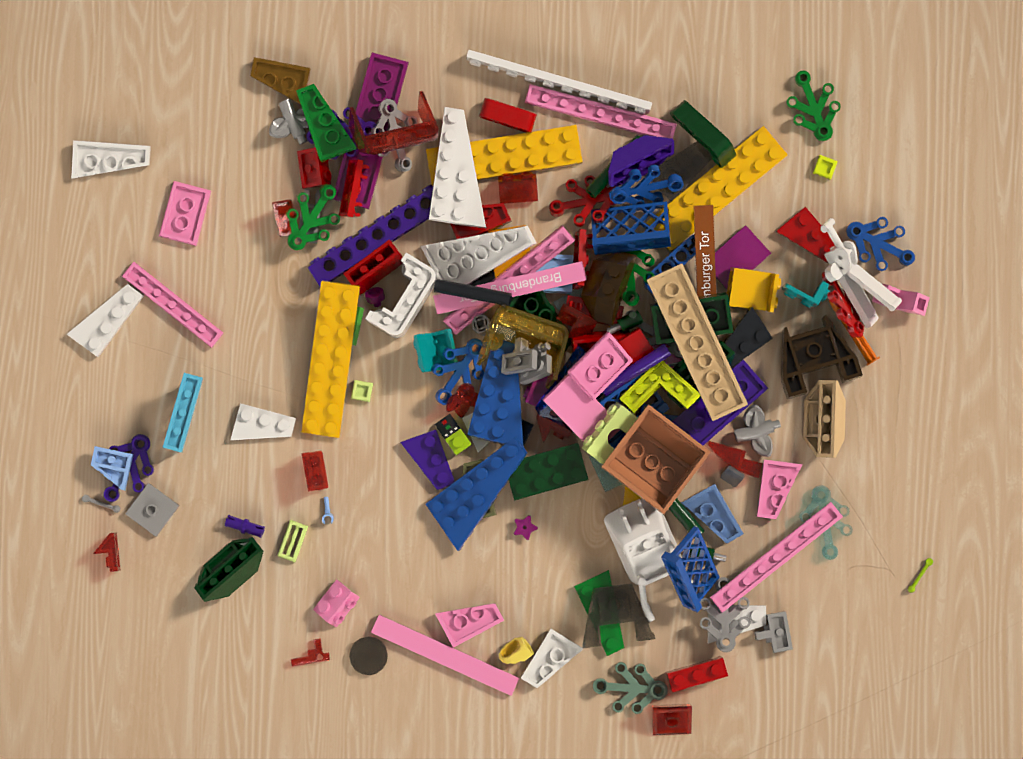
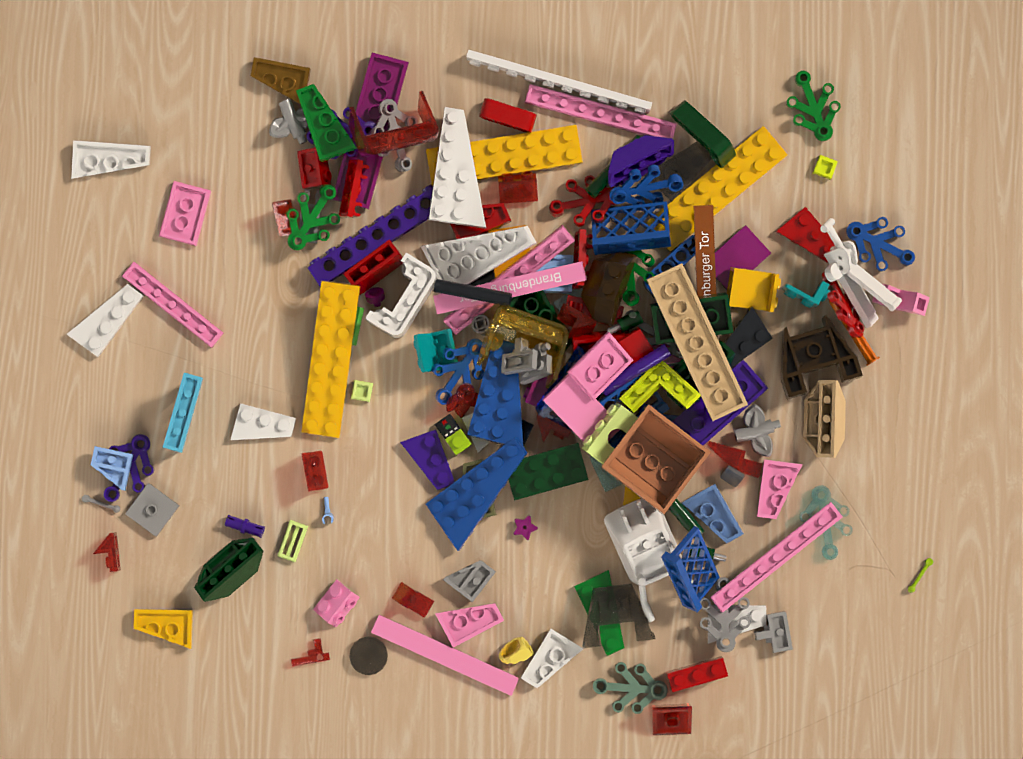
(166, 624): none -> yellow wing
(413, 599): none -> clear red slope
(471, 579): none -> light grey wing

